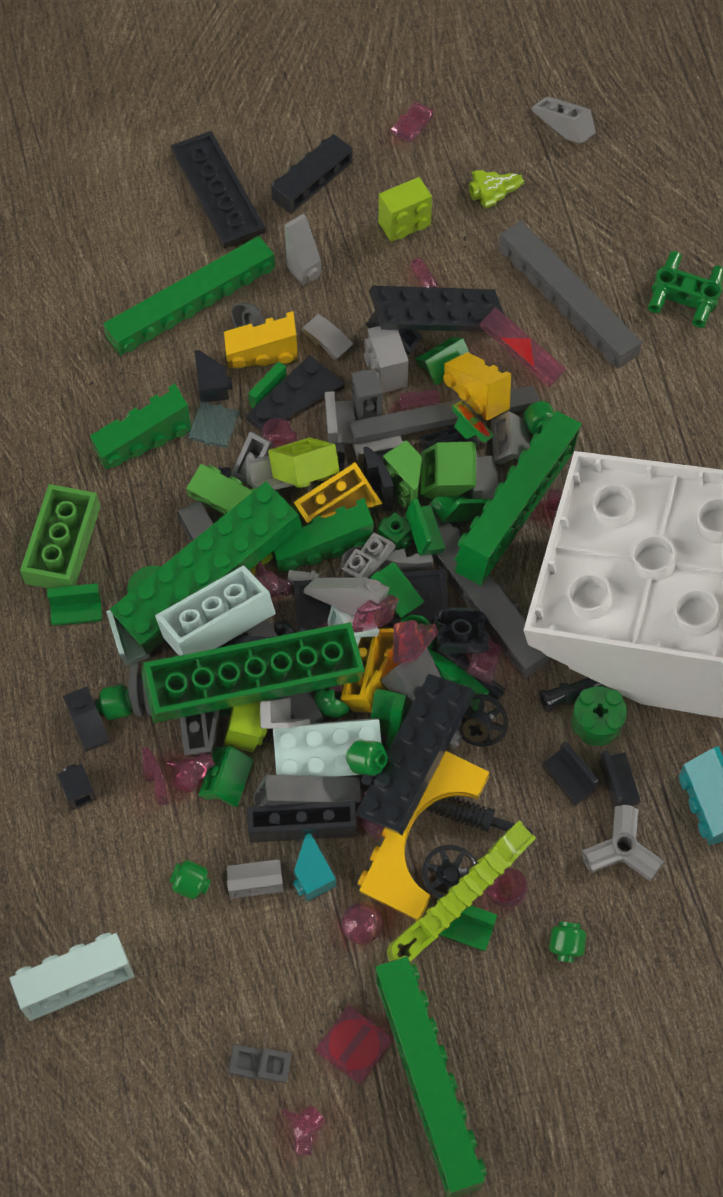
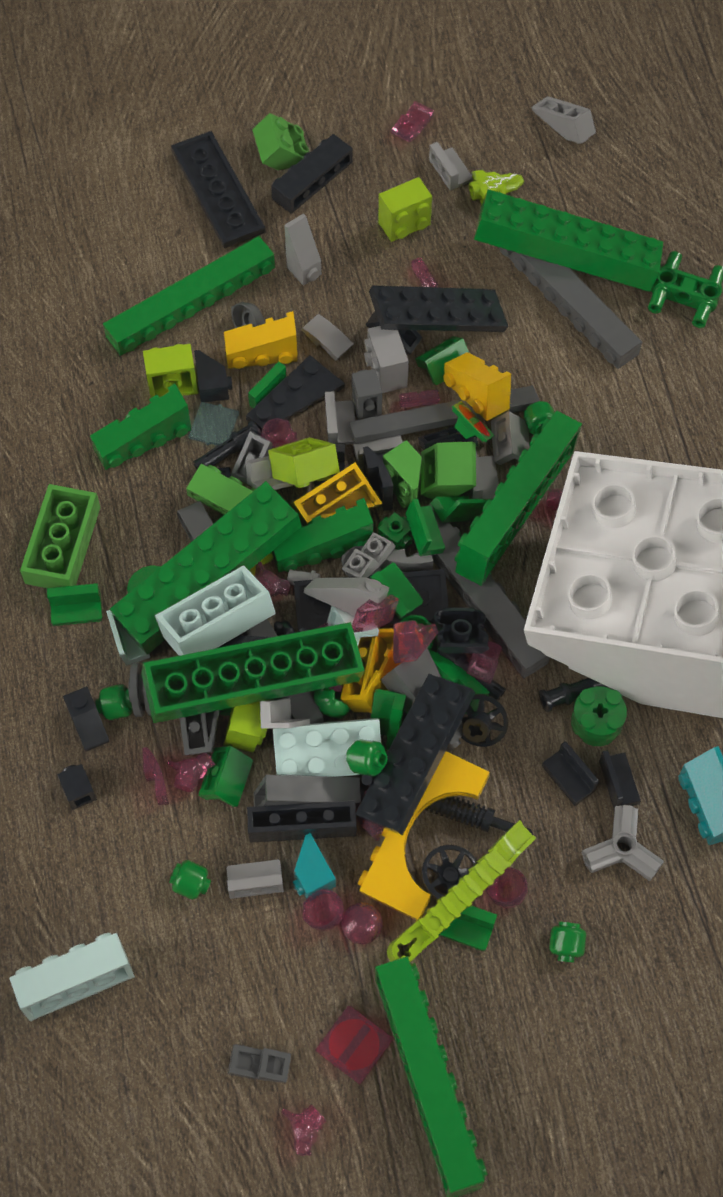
(170, 366): none -> lime brick
(230, 446): none -> black pin
(279, 142): none -> bright green slope
(323, 910): none -> clear pink hair
(449, 166): none -> light grey panel
(522, 347): clear pink tile -> none
(569, 240): none -> green brick

